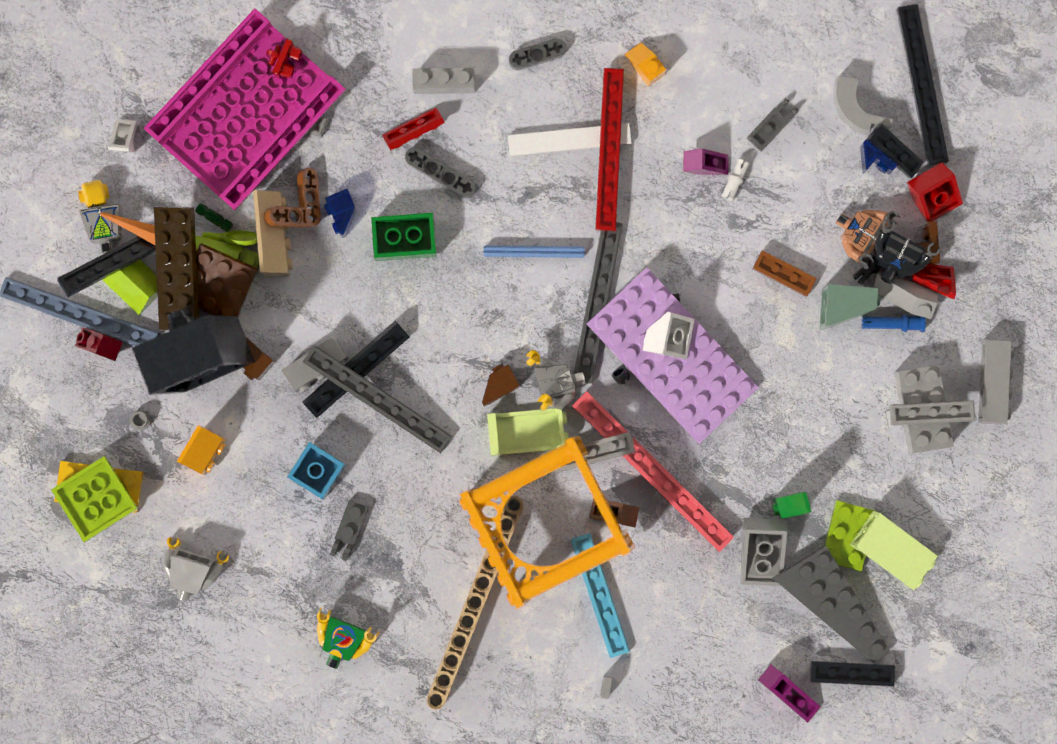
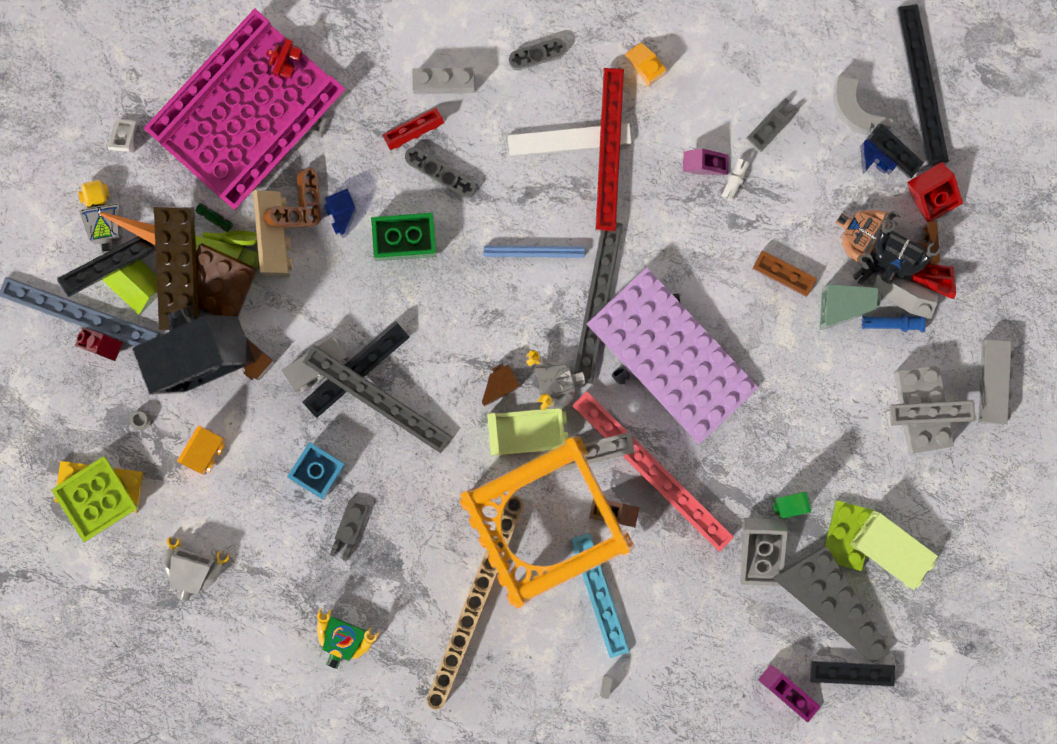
(670, 336): white slope -> none

